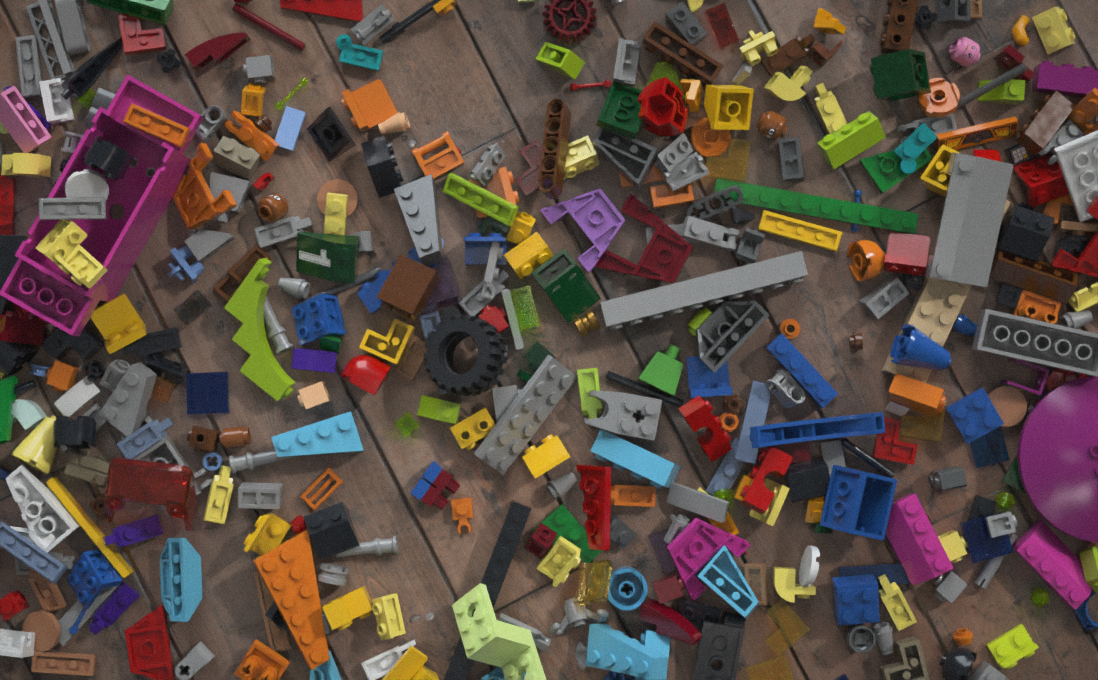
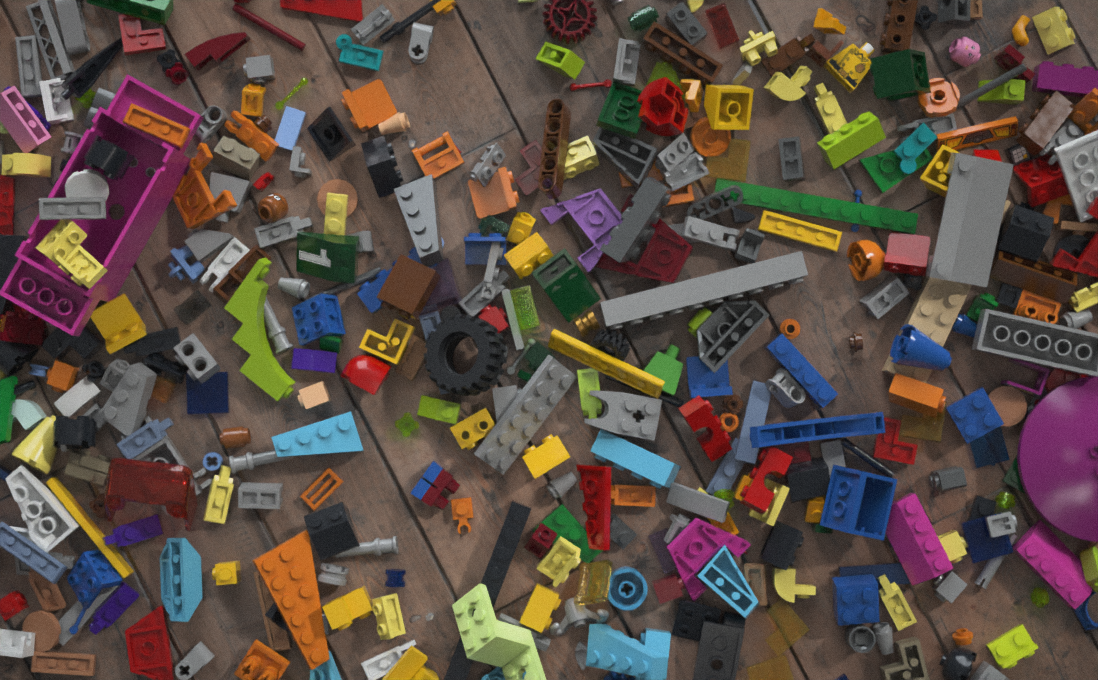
(179, 78): none -> dark red plate
(198, 357): none -> light grey brick
(203, 439): reddish brown brick -> none
(224, 262): none -> white hinge
(227, 573): none -> yellow brick
(268, 535): yellow bracket -> none
(297, 159): none -> light grey bracket
(298, 524): red plate -> none
(395, 577): none -> clear blue wheel
(420, 39): none -> light grey piece
(480, 199): lime tile -> none
(511, 370): none -> light grey hinge
(539, 608): none -> yellow brick
(606, 363): none -> yellow tile
(610, 339): none -> black tyre
(637, 221): none -> dark grey wedge
(643, 18): none -> clear green brick
(669, 622): dark red slope -> none
(772, 125): dark orange head -> none
(781, 545): none -> black slope
(808, 566): white tile -> none
(850, 65): none -> yellow torso
(896, 408): white sticker -> none
(981, 301): none -> green bracket

